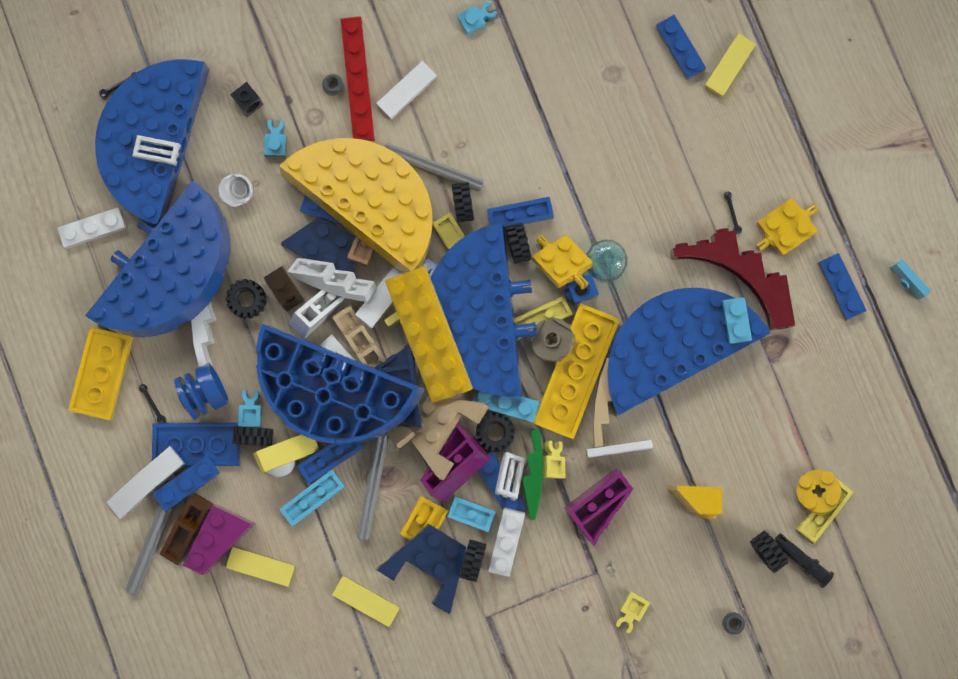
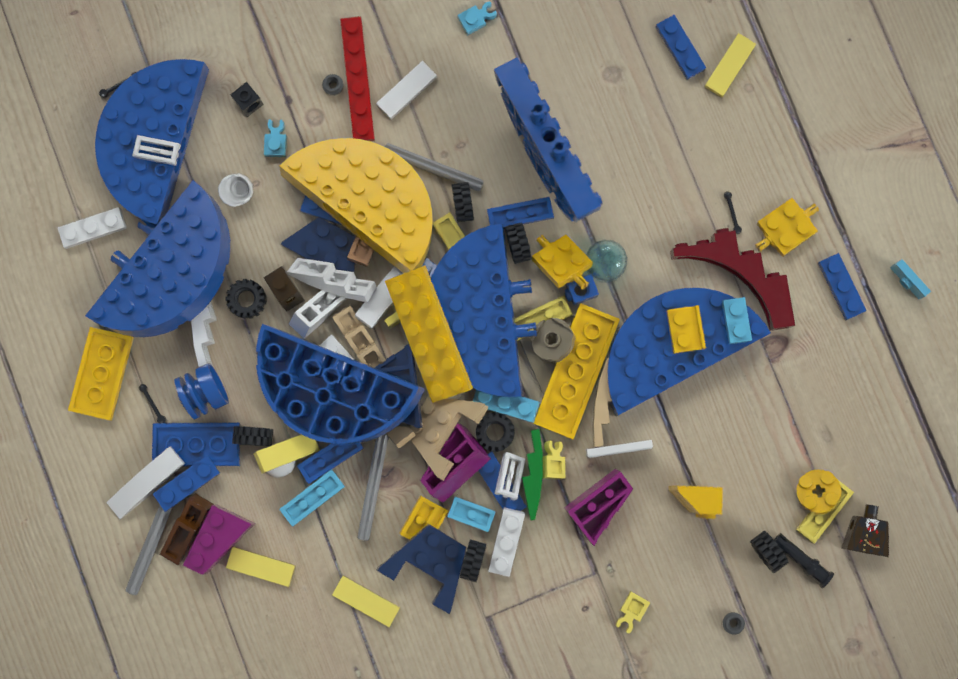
(250, 413): medium azure plate -> none
(545, 144): none -> blue brick
(686, 329): none -> yellow plate
(868, 533): none -> dark brown torso

